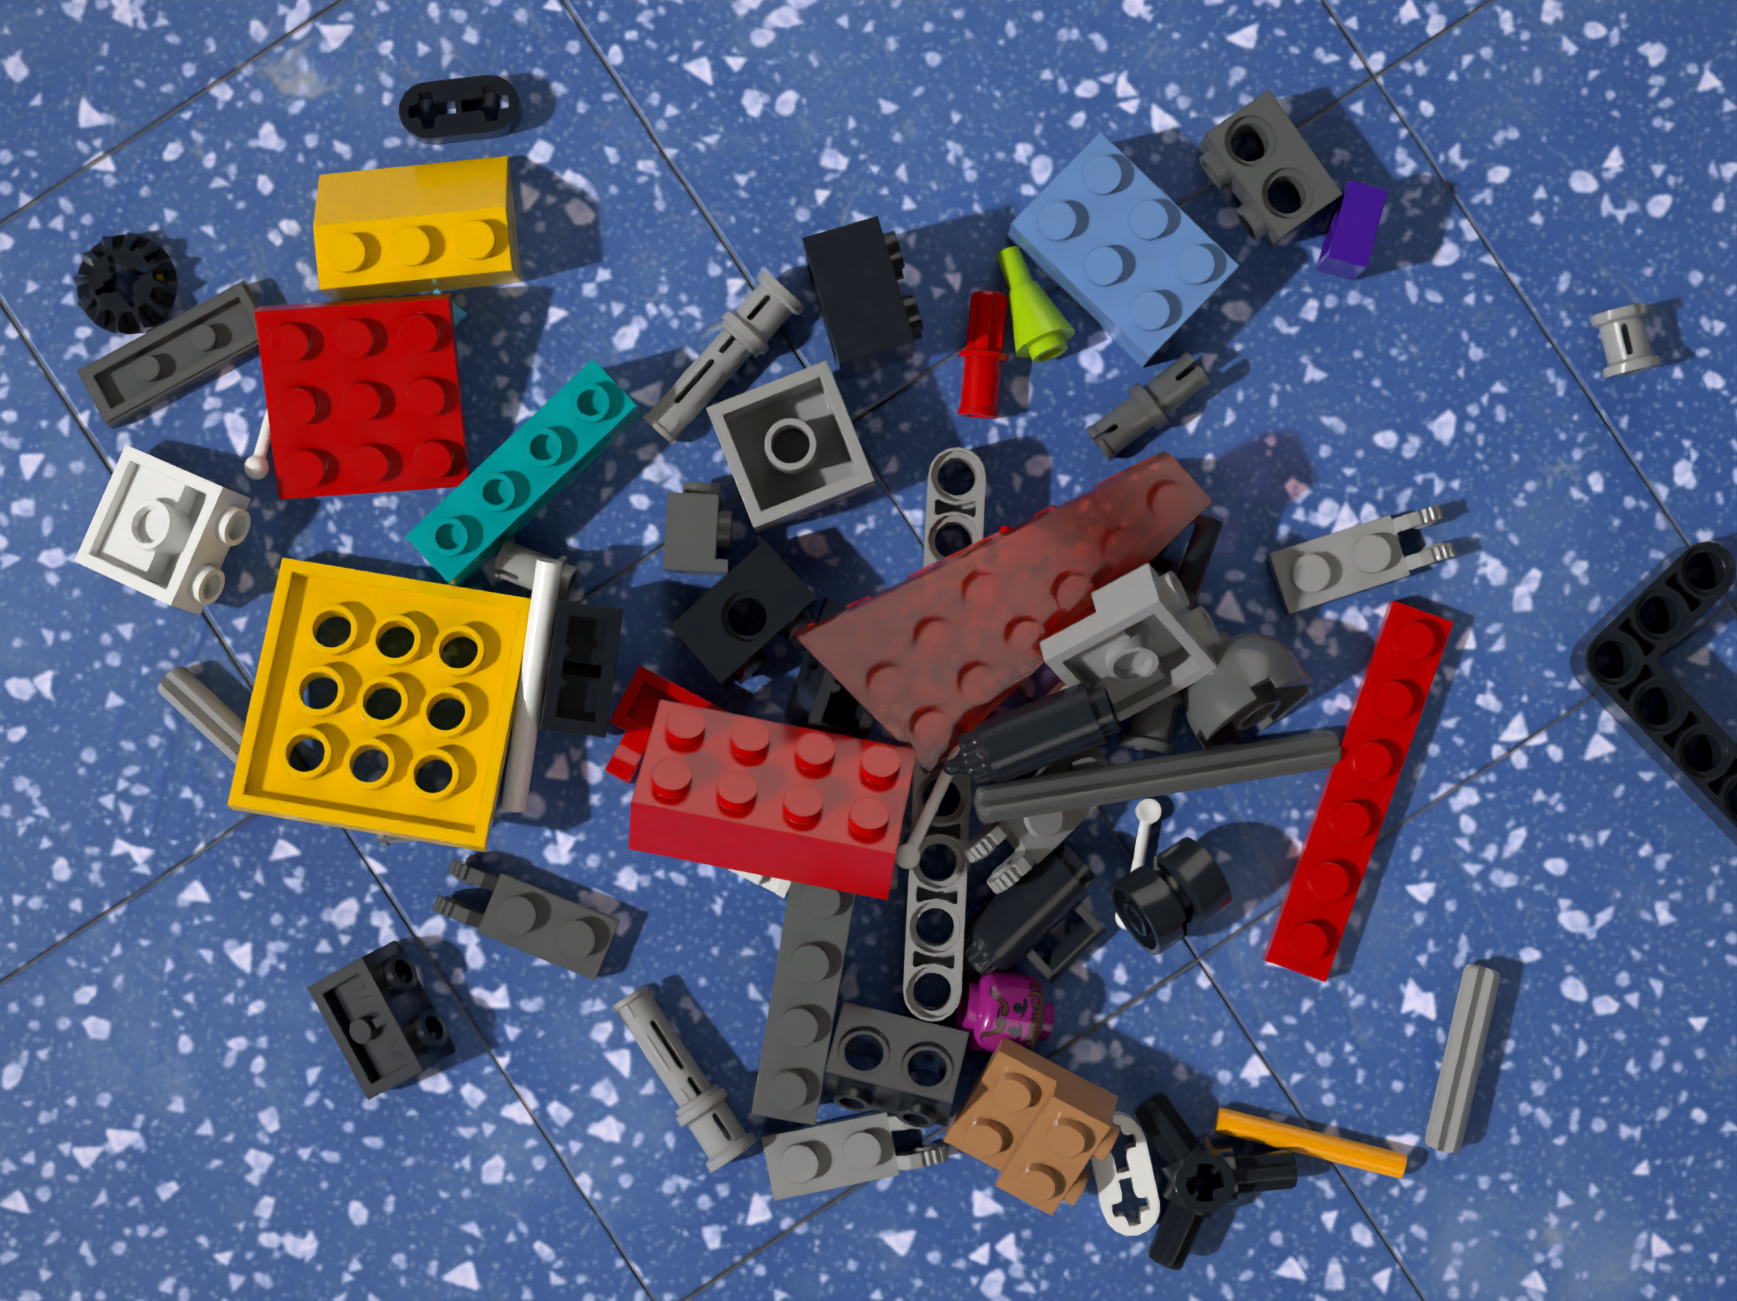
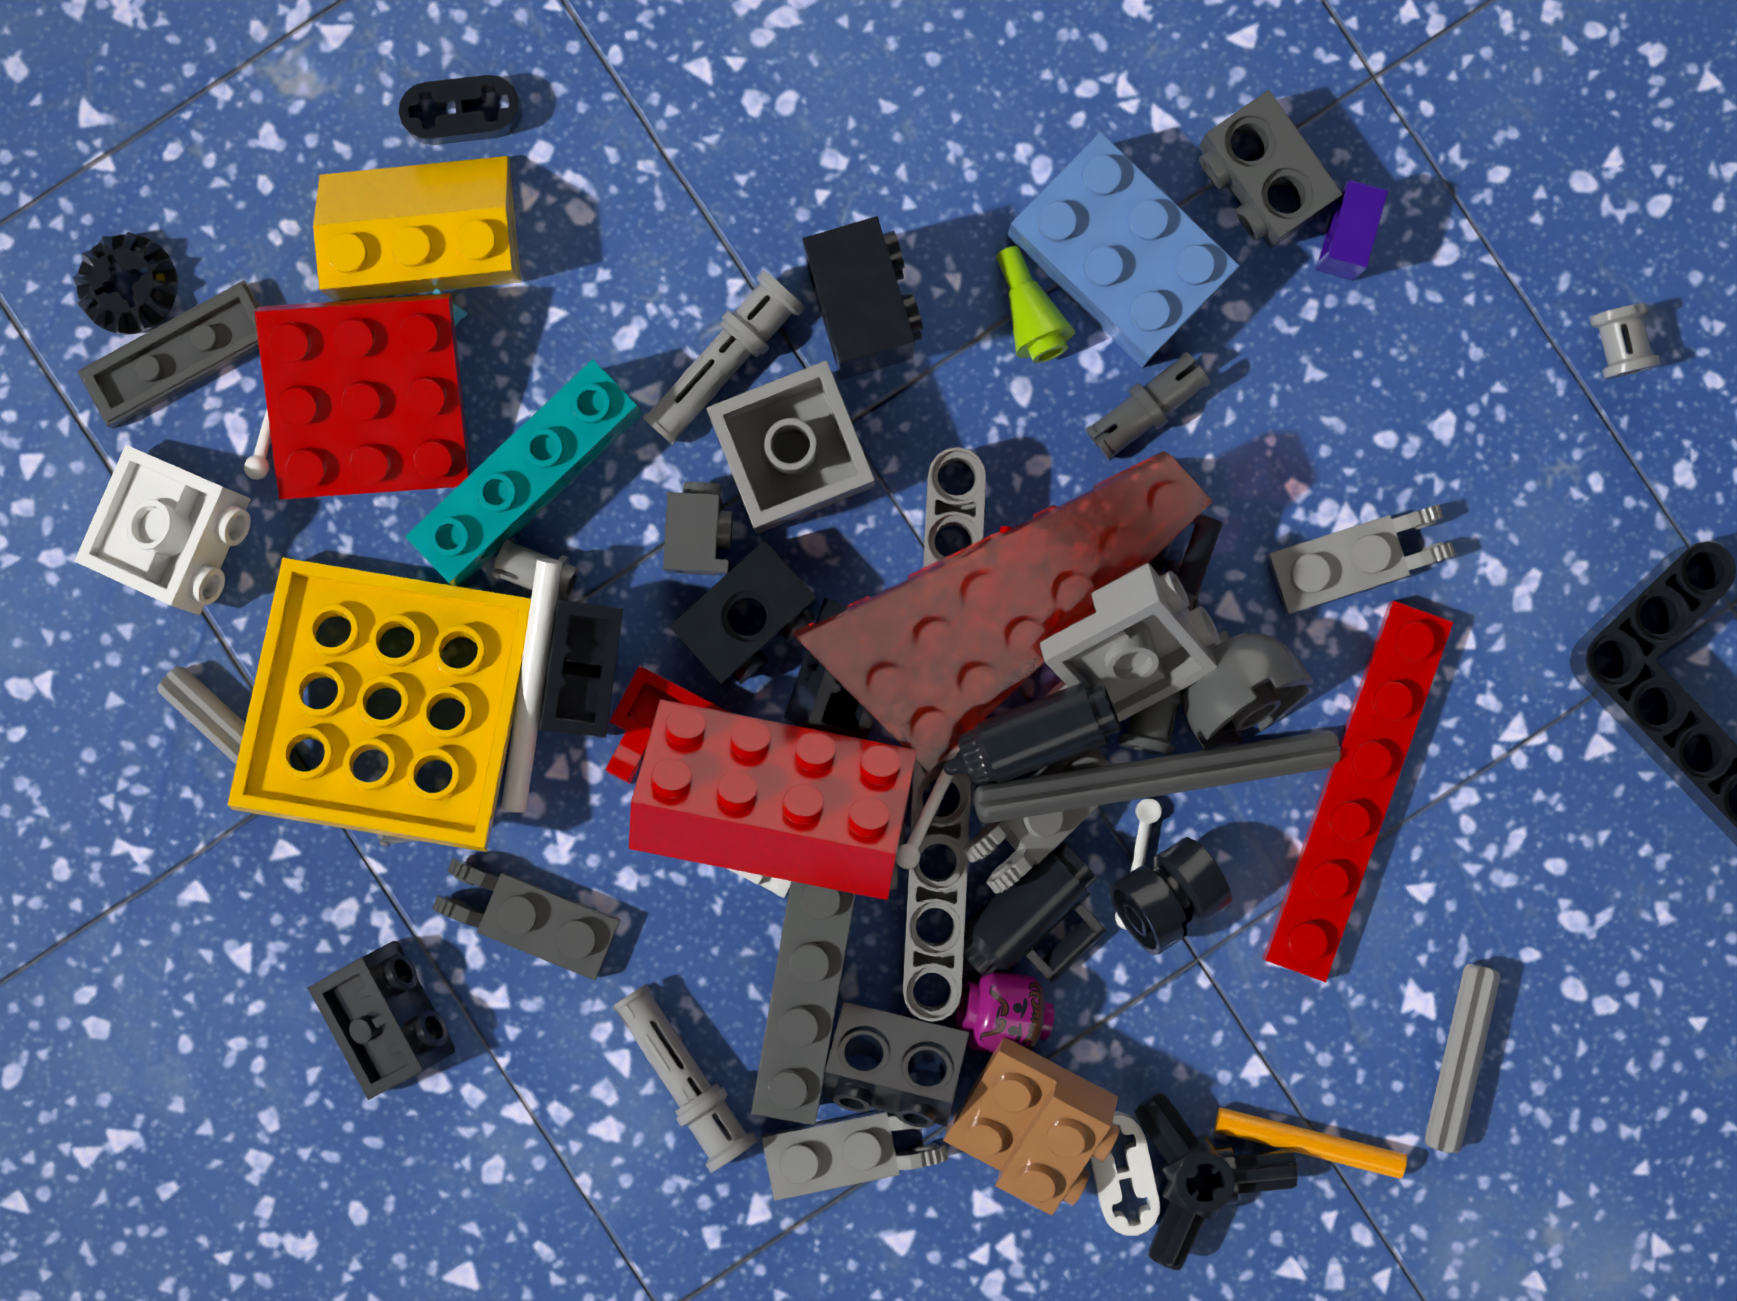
(983, 355): red axle -> none

